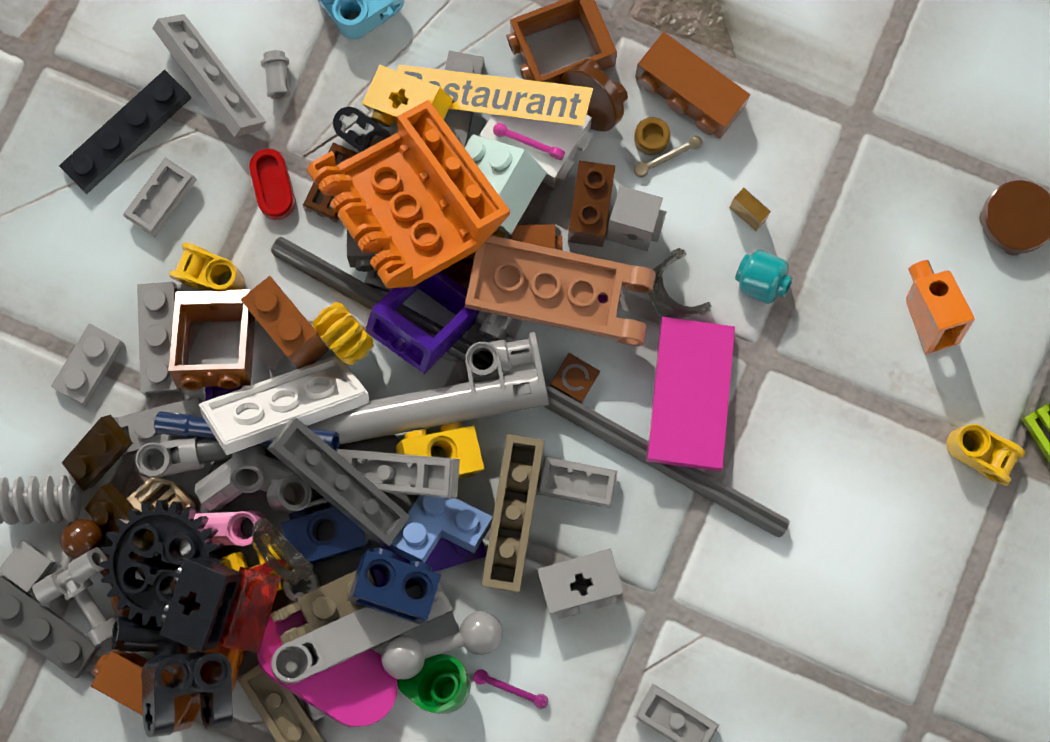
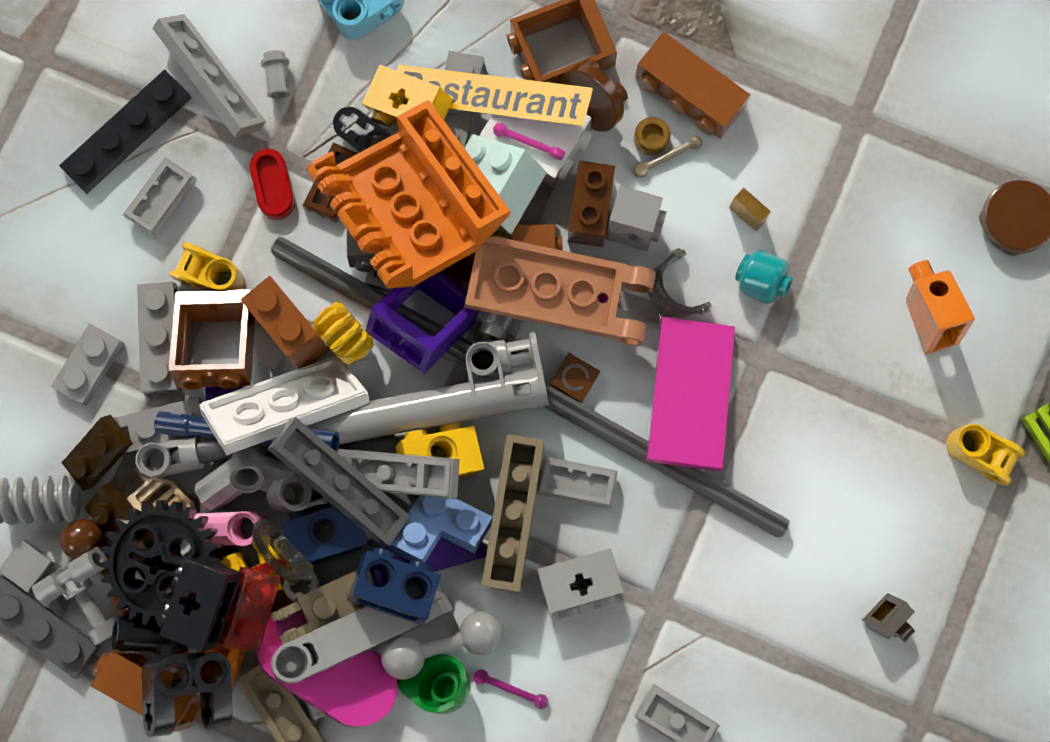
(890, 618): none -> dark brown tile

